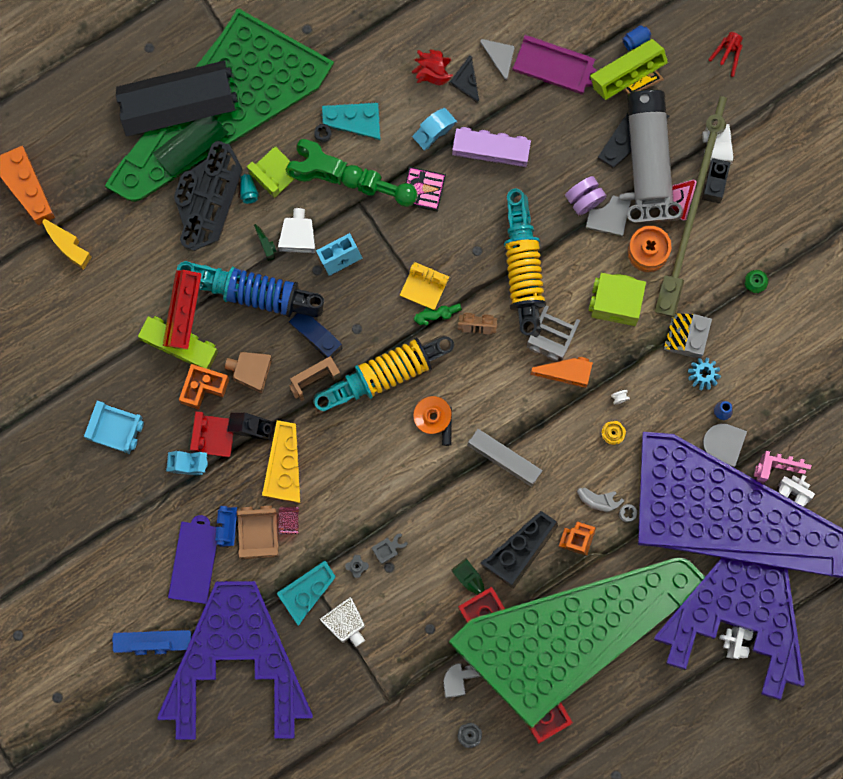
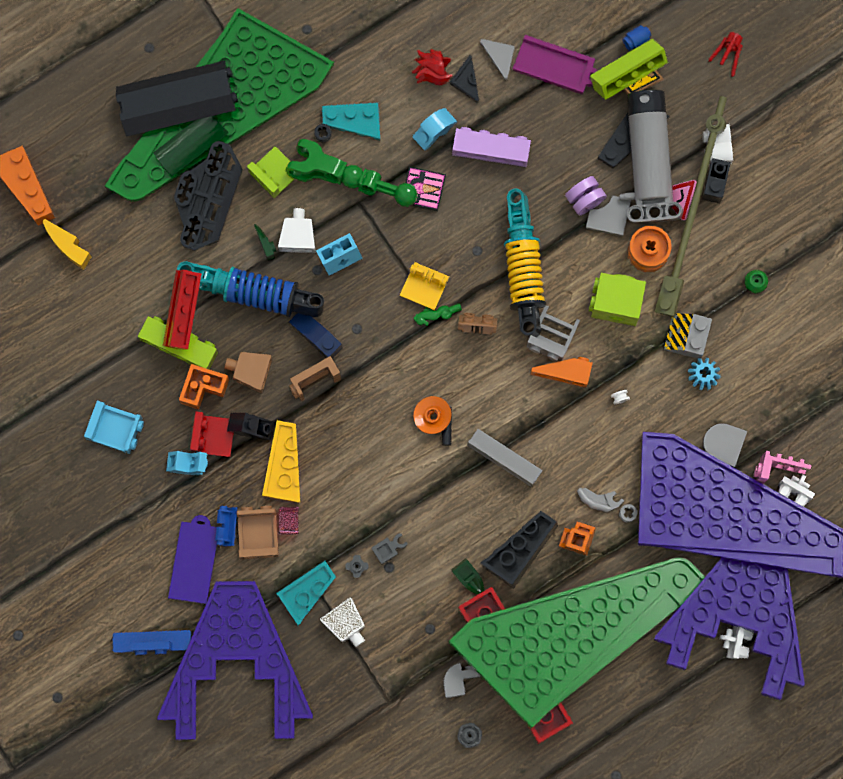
(248, 190): teal cone -> none
(385, 370): piece -> none
(619, 430): yellow plate -> none
(722, 414): blue cone -> none

